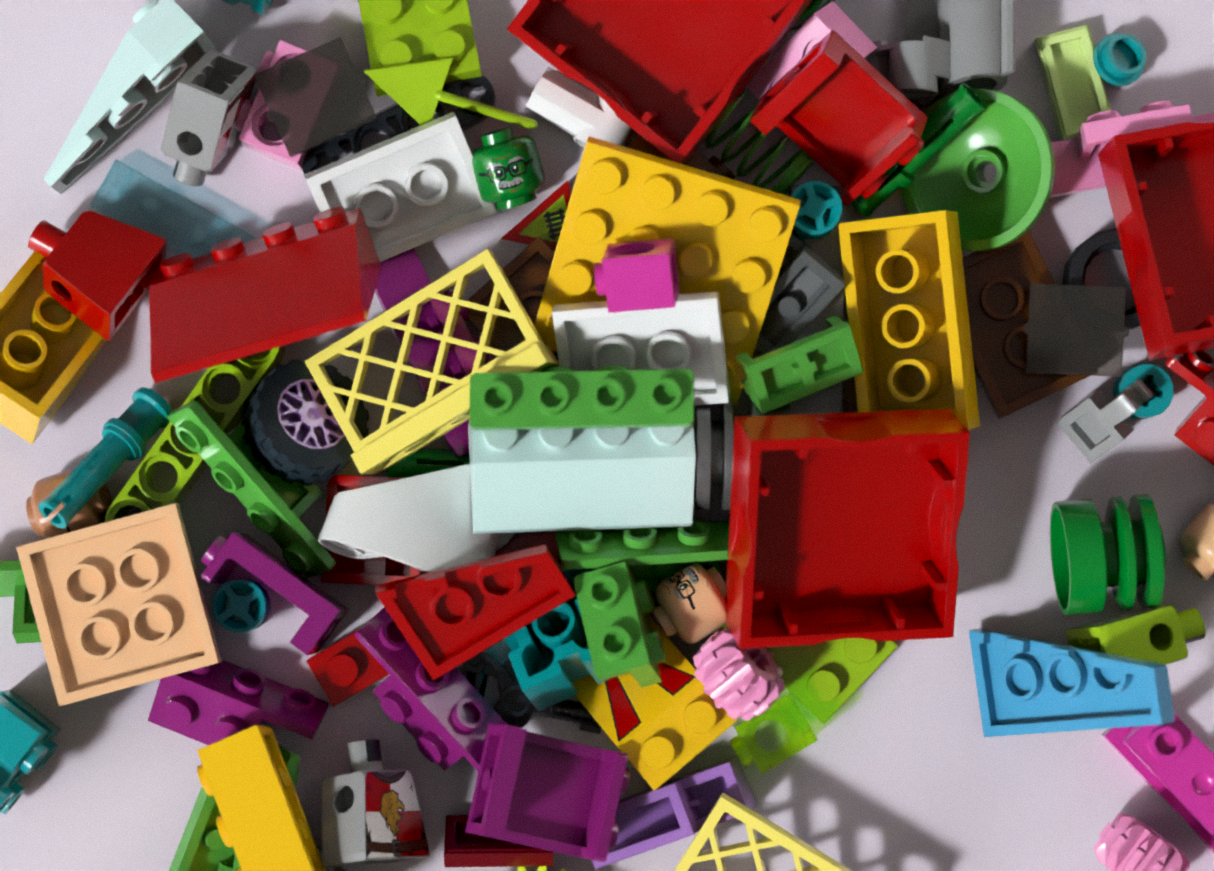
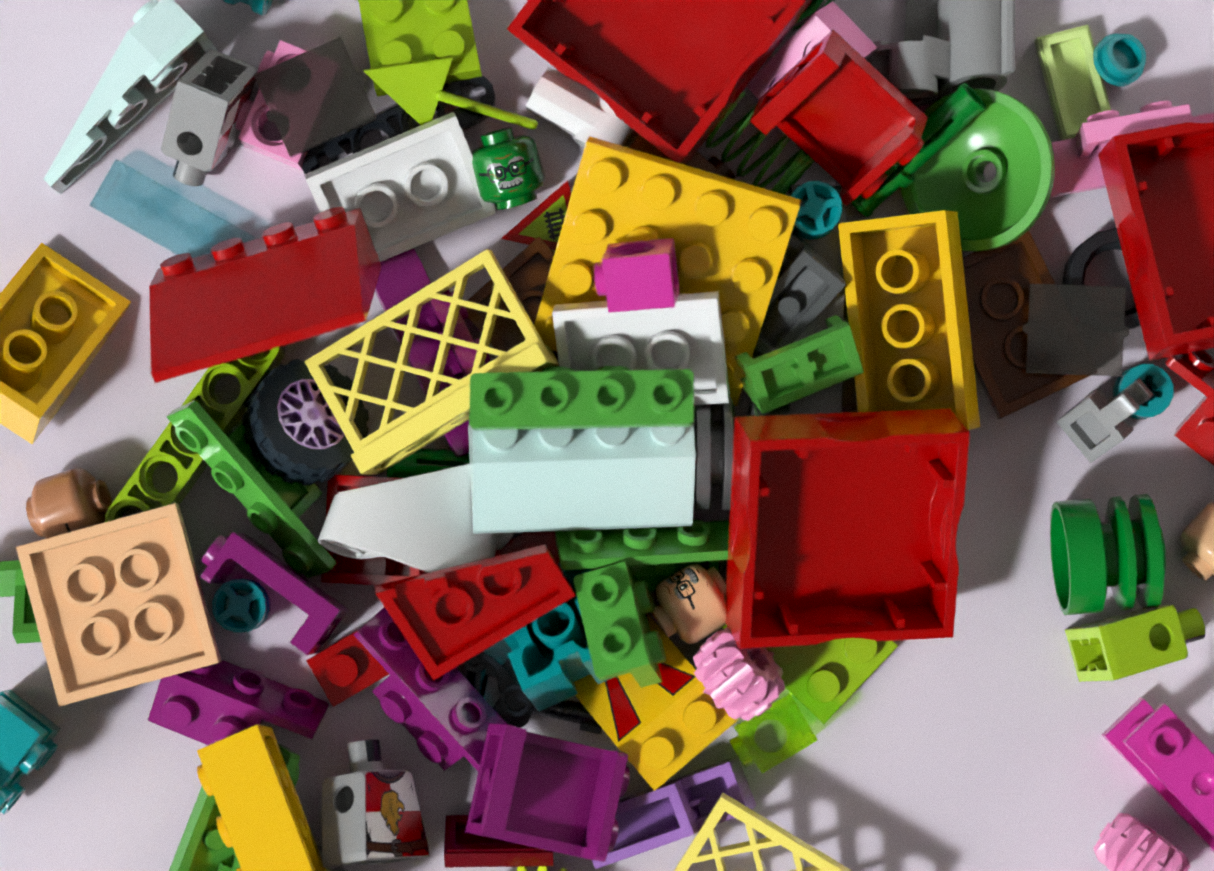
(98, 268): red torso -> none
(121, 441): teal pin -> none
(1059, 687): dark azure wing -> none

